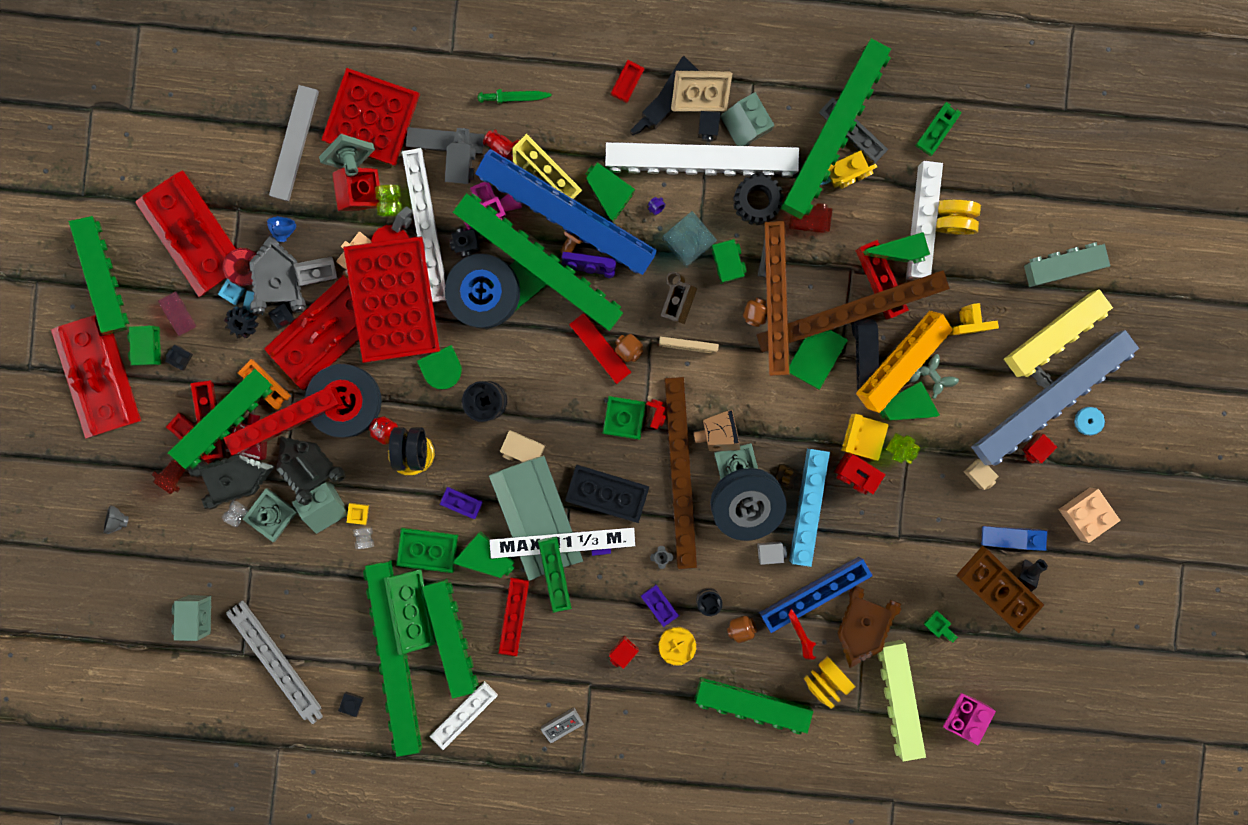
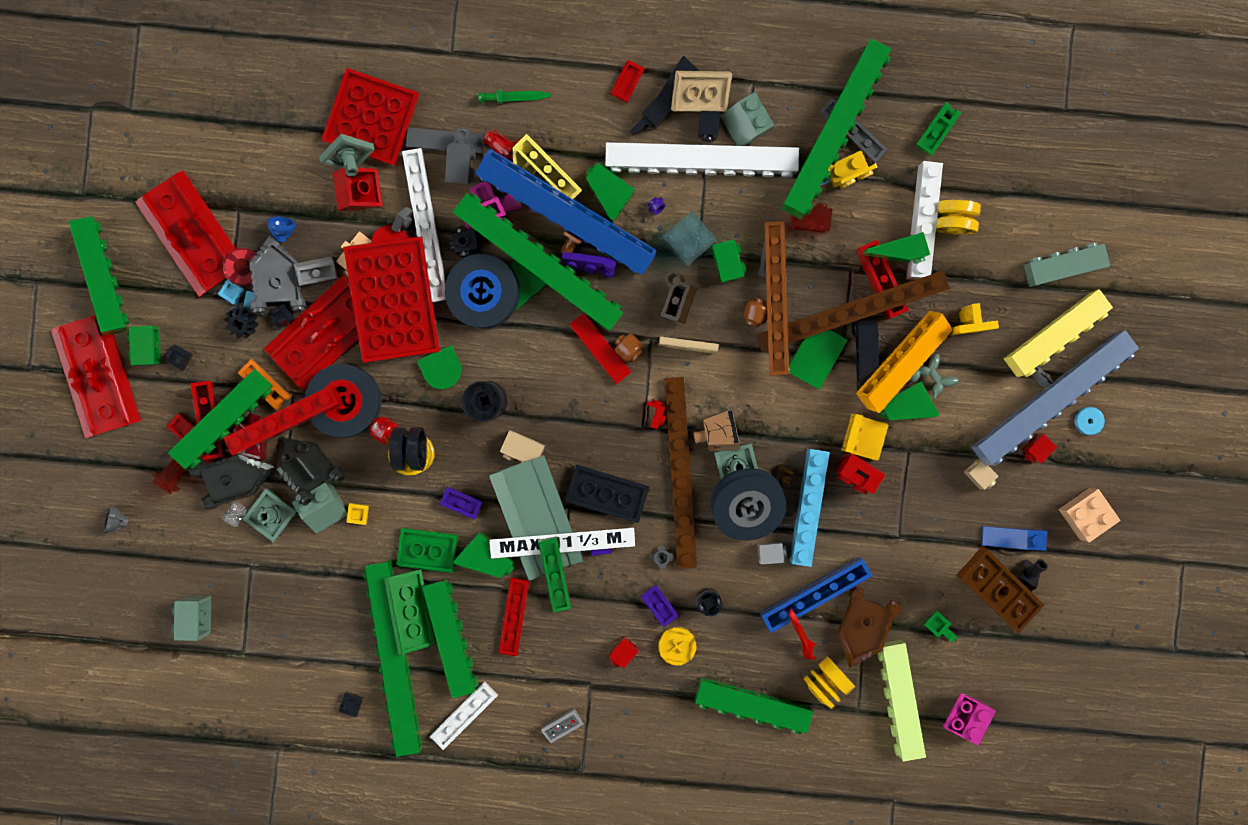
(177, 313): clear pink slope -> none
(275, 662): light grey hinge -> none
(293, 143): light grey tile -> none
(363, 538): clear wheel -> none
(388, 200): clear neon green wheel -> none
(624, 417): green tile -> none
(742, 629): dark orange head -> none
(764, 184): black tyre -> none
(903, 448): clear neon green brick -> none

